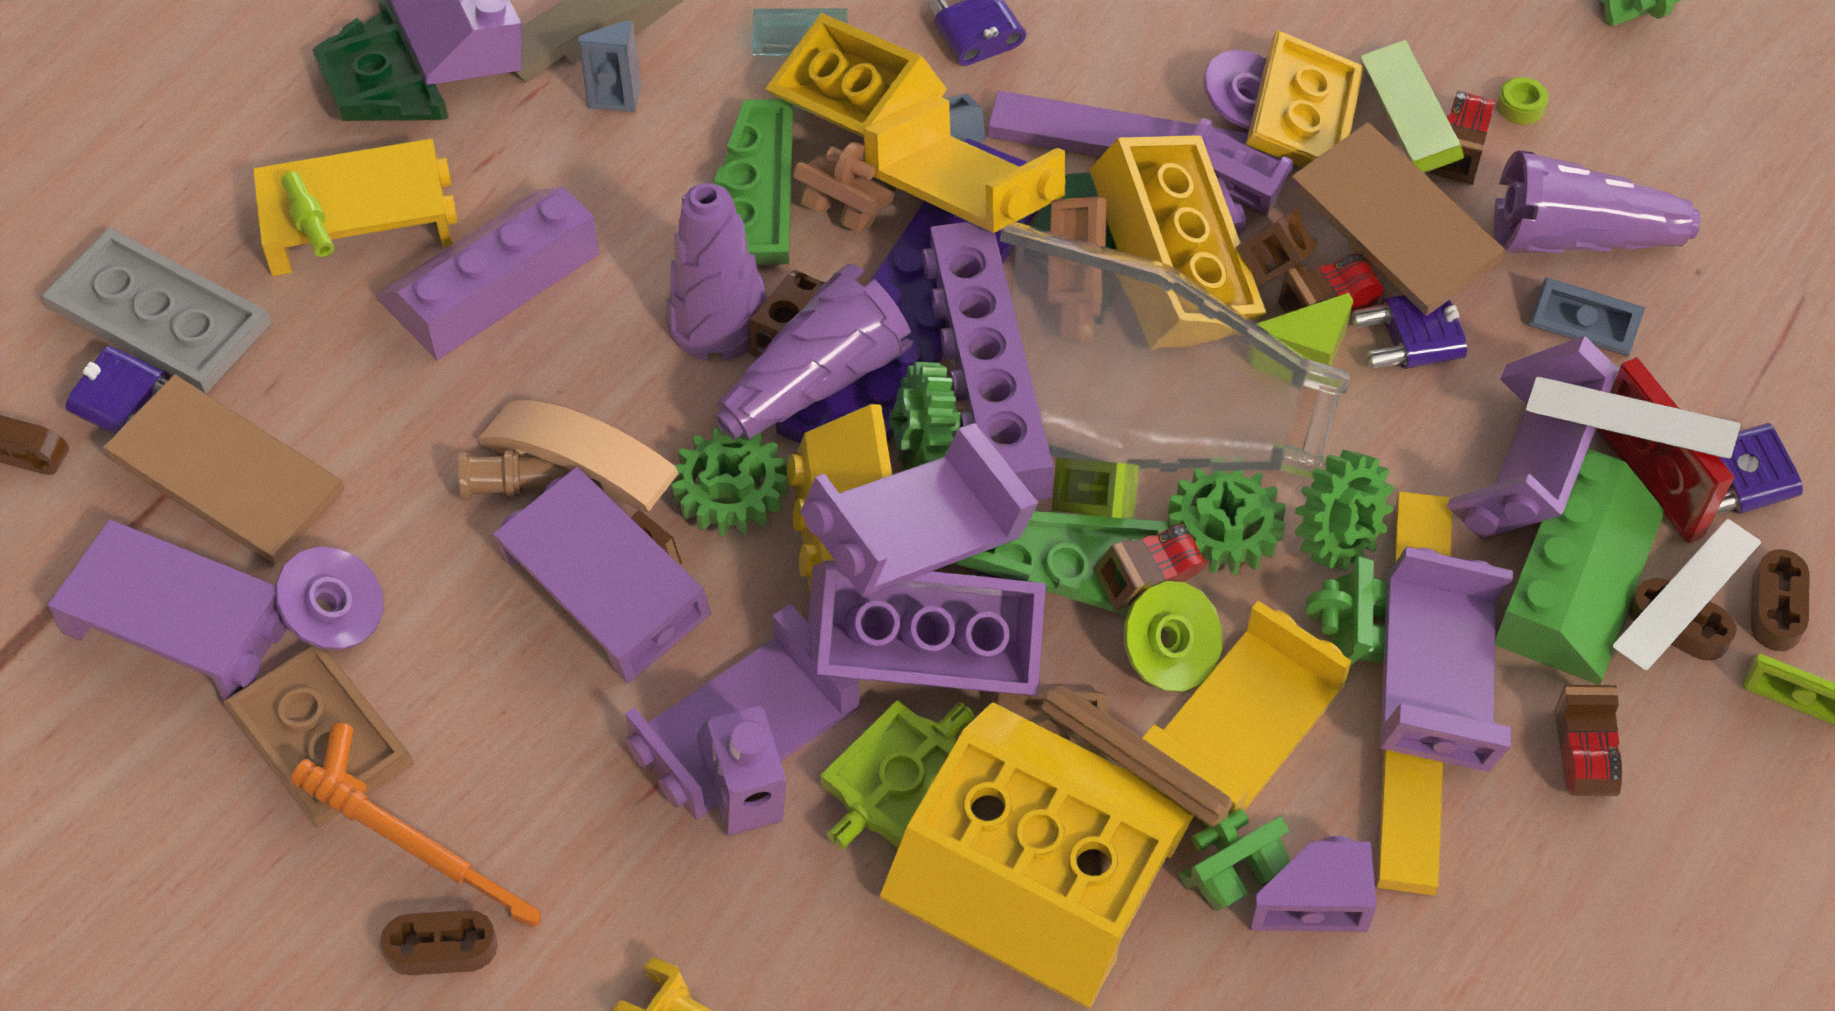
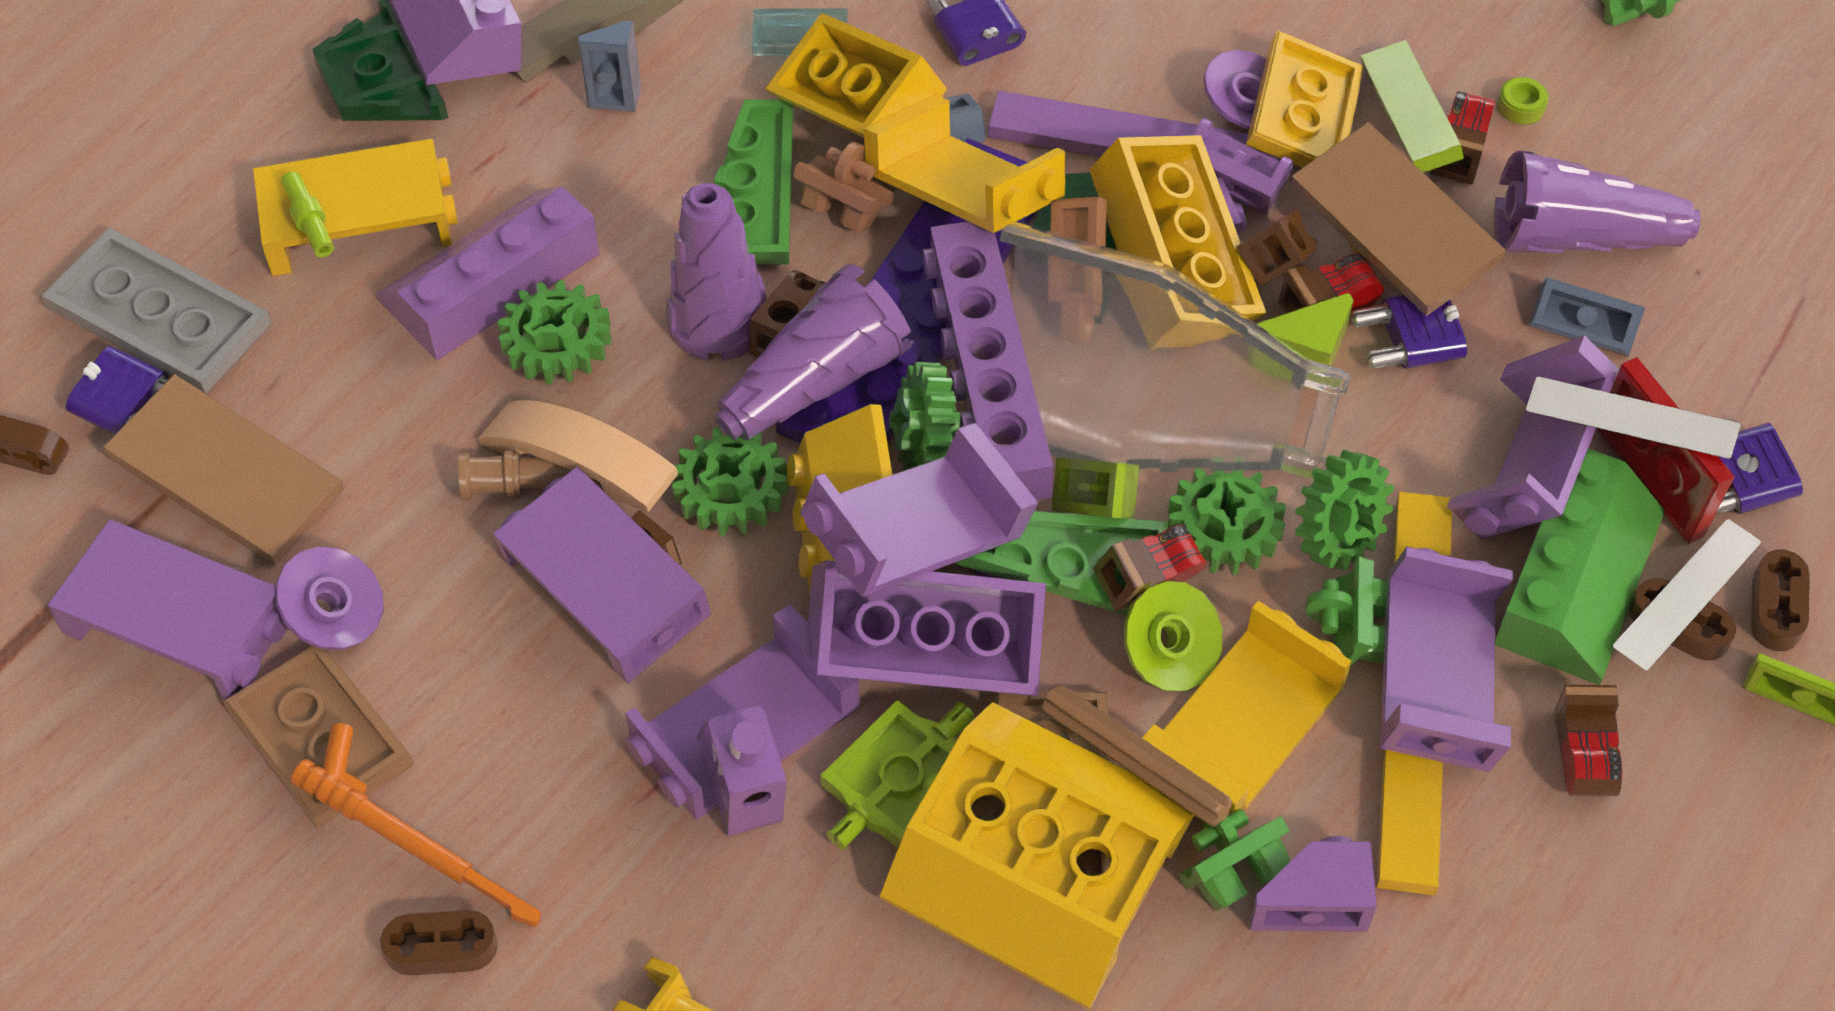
(554, 332): none -> bright green gear

